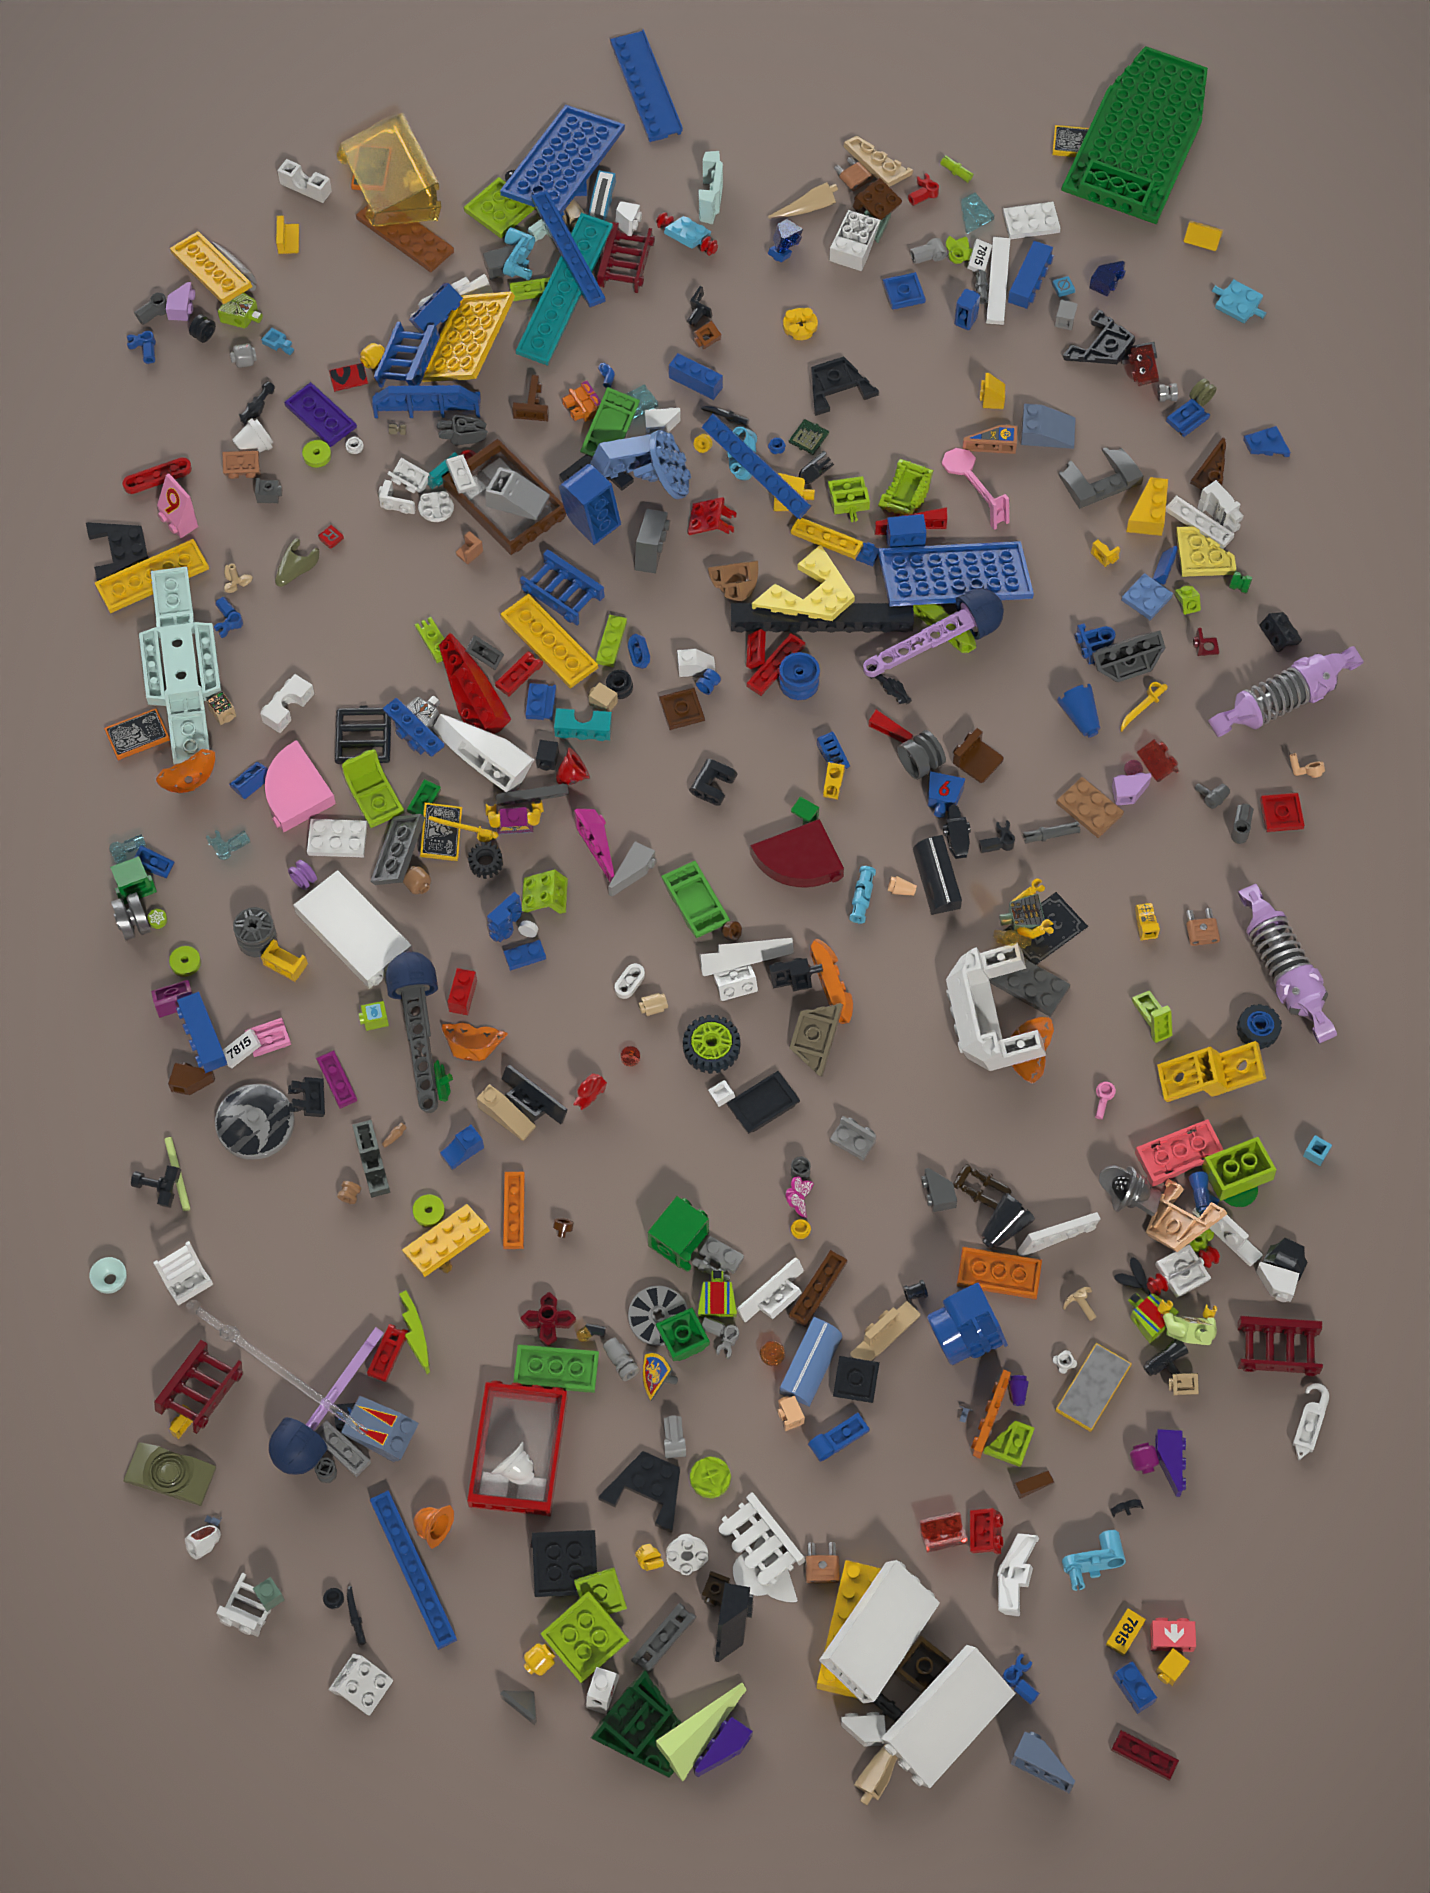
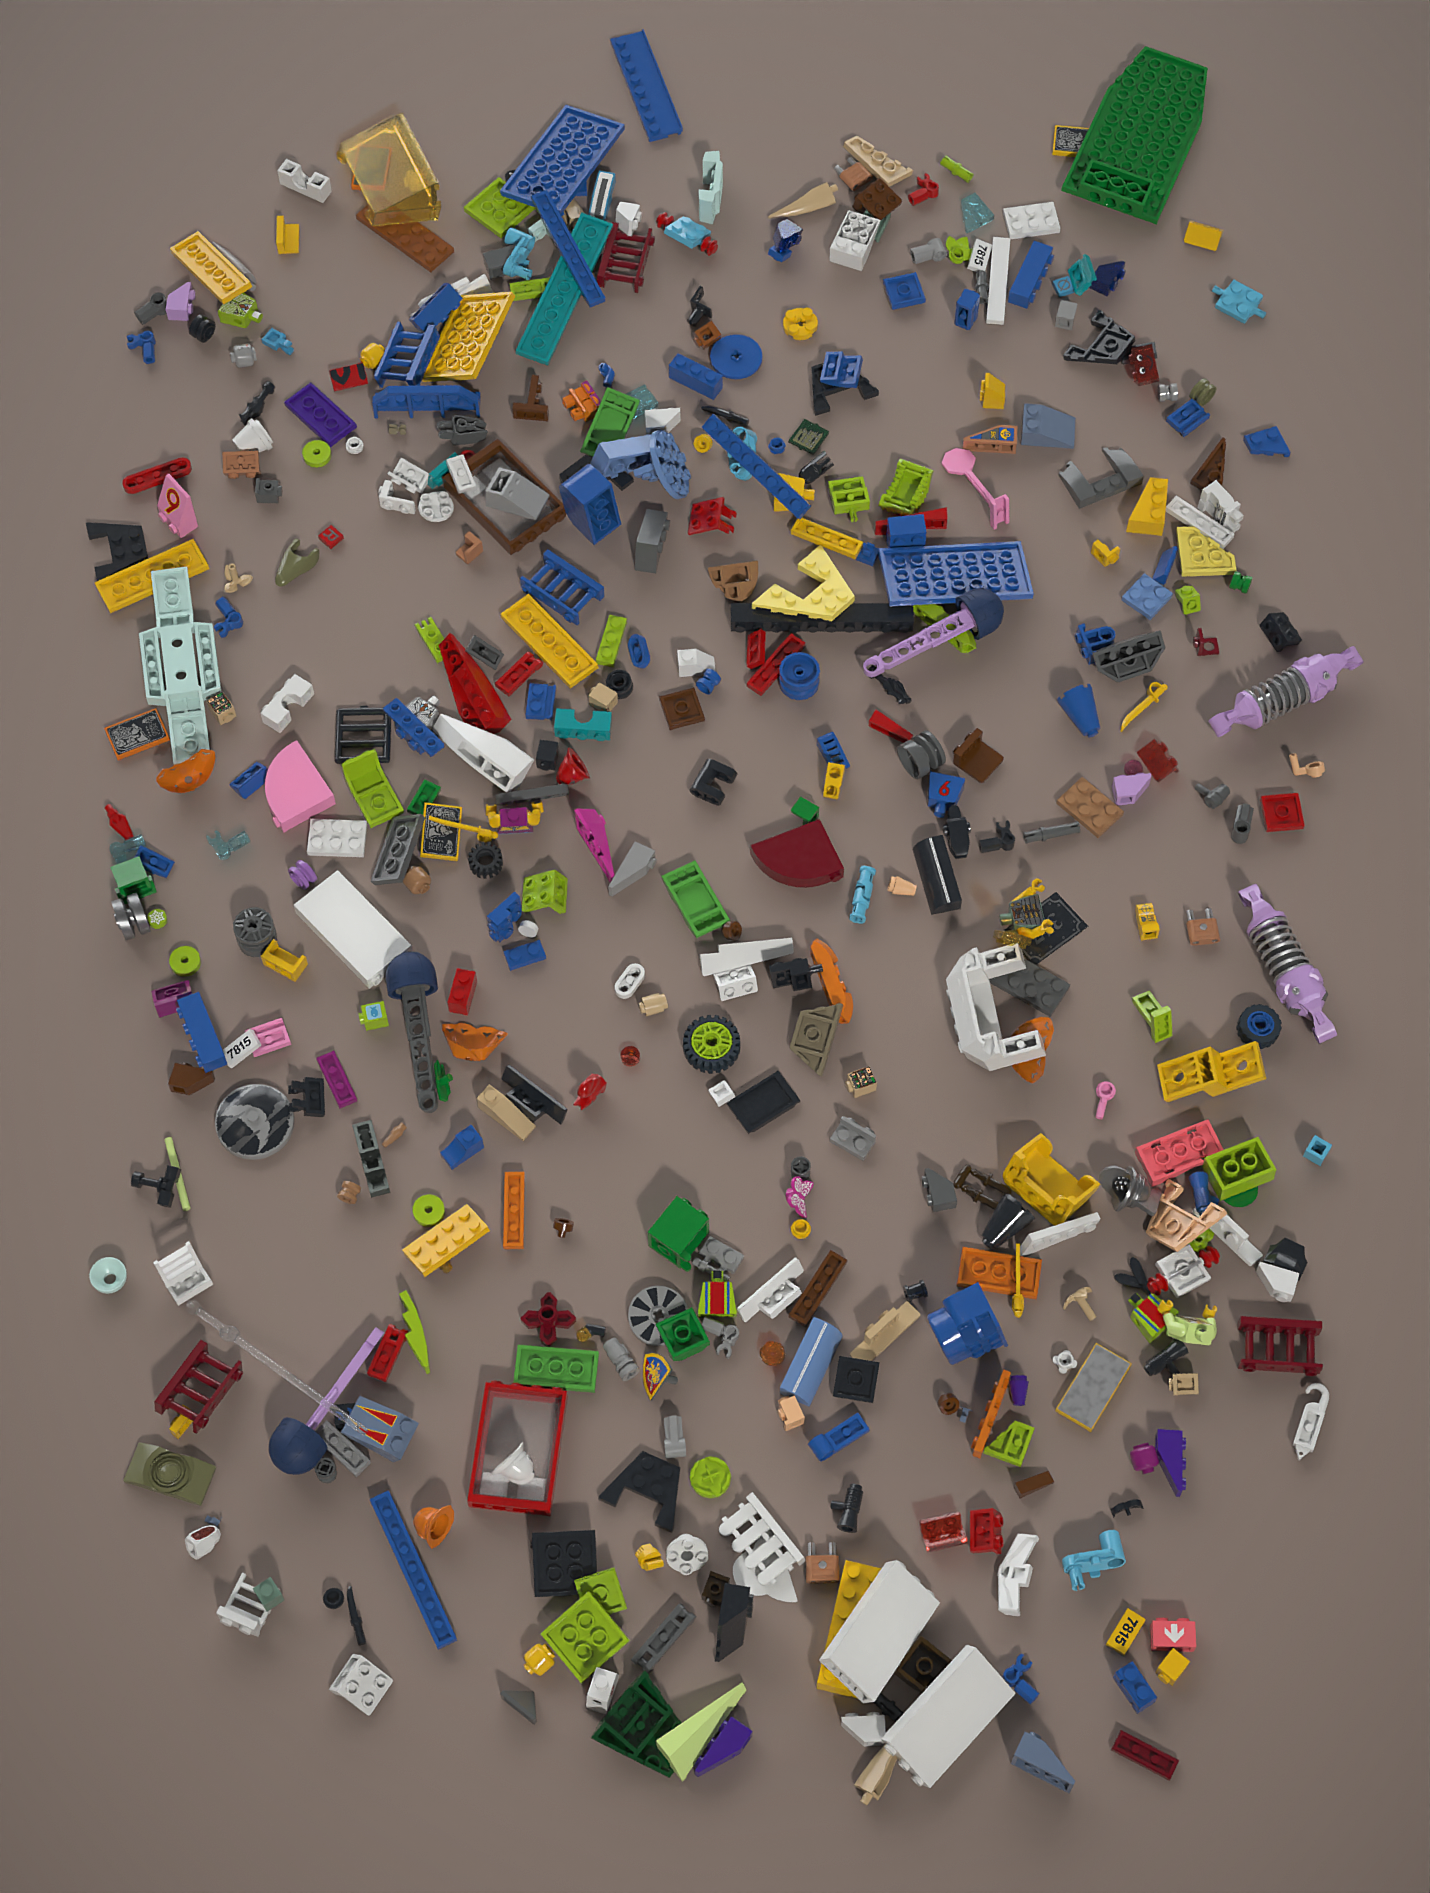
(118, 822): none -> red piece
(724, 360): none -> blue piece
(841, 369): none -> blue slope
(850, 1508): none -> black piece
(861, 1082): none -> brick
(948, 1403): none -> reddish brown tile
(1018, 1299): none -> yellow sword
(1046, 1183): none -> yellow windscreen
(1082, 274): none -> teal plate

